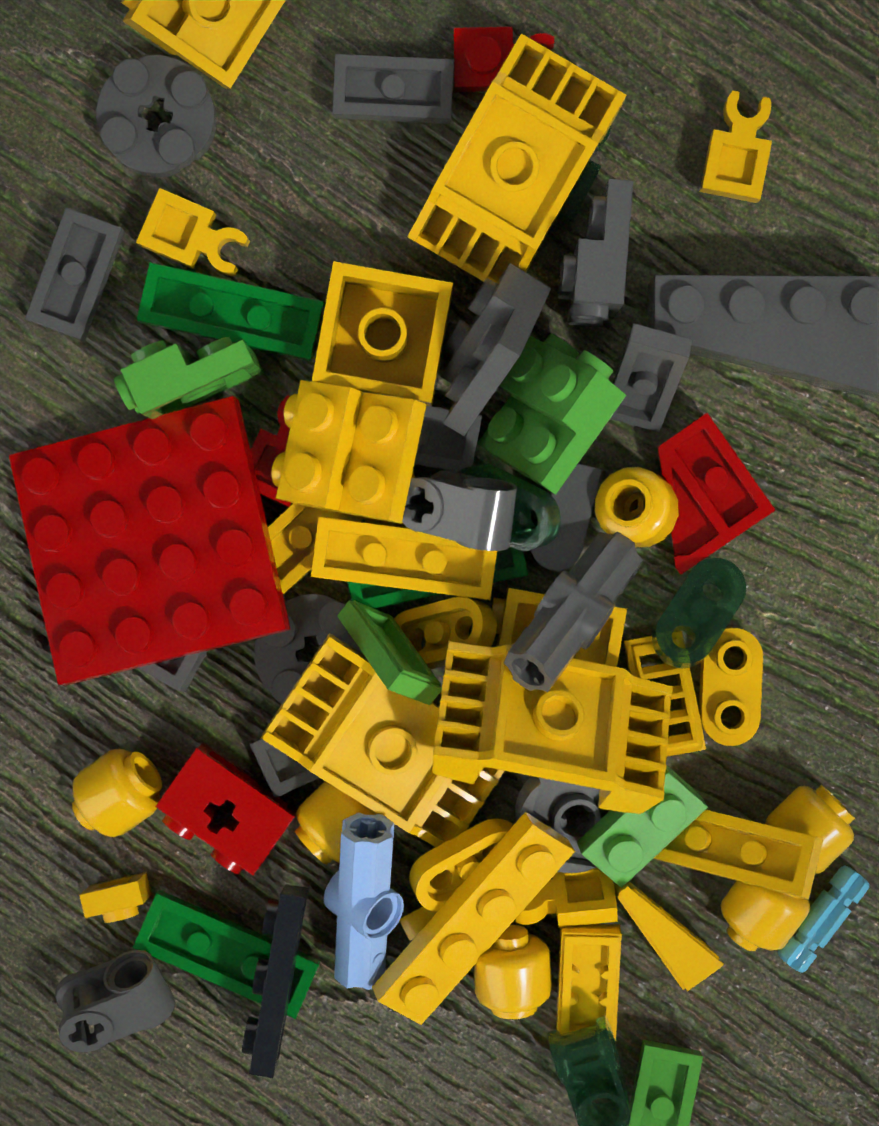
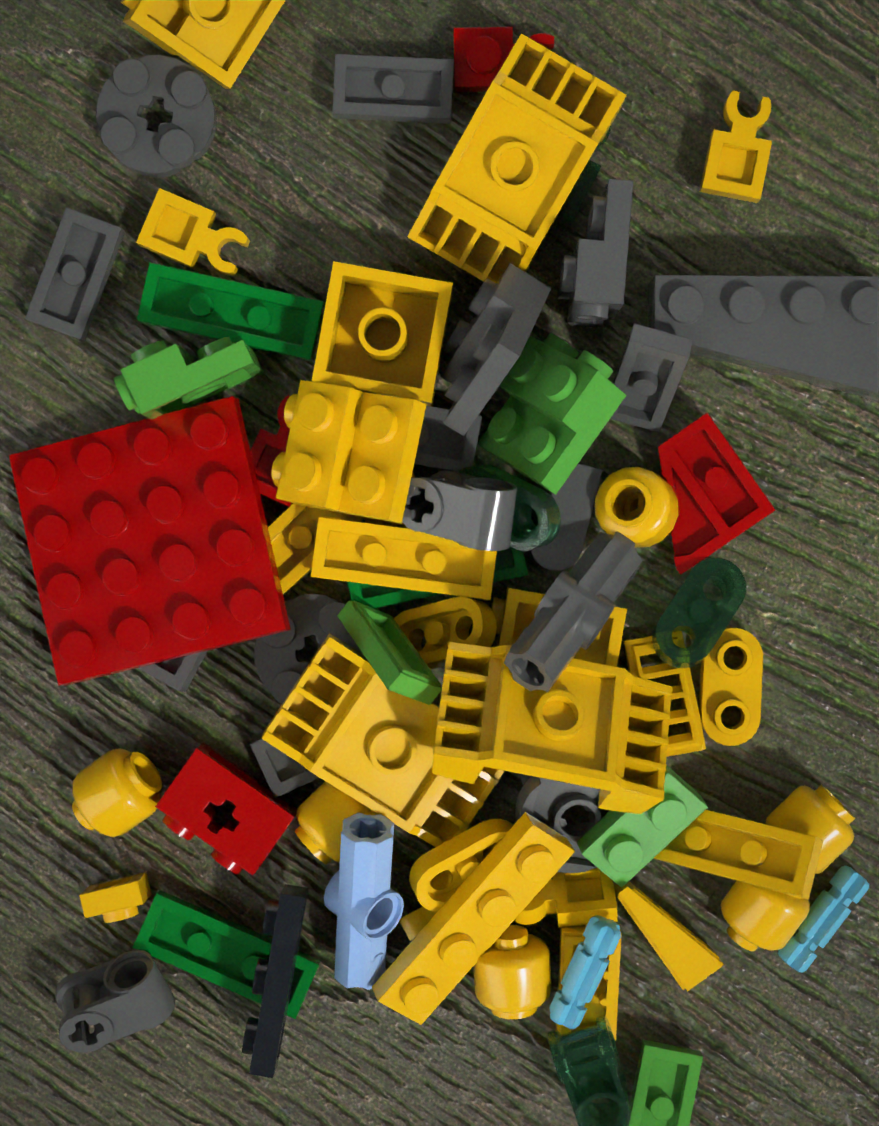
(585, 972): none -> medium azure axle

